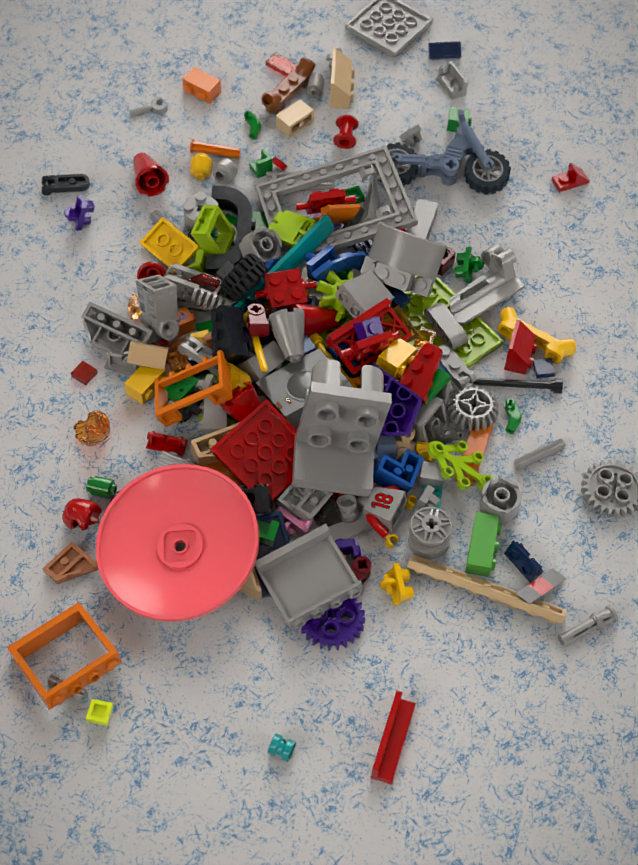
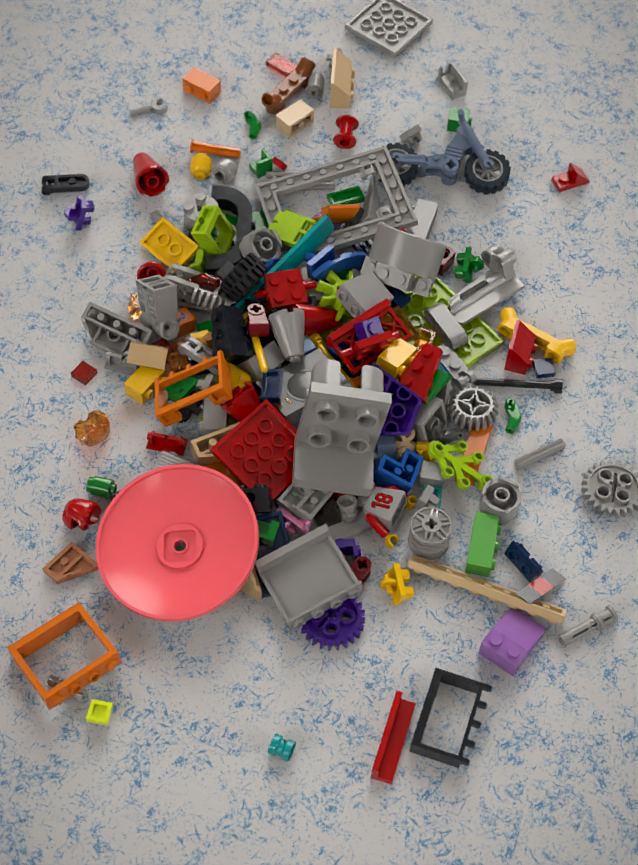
(272, 385): none -> dark blue tile
(321, 199): red plate -> none
(444, 50): dark blue plate -> none
(459, 682): none -> black hinge
(511, 640): none -> medium lavender slope

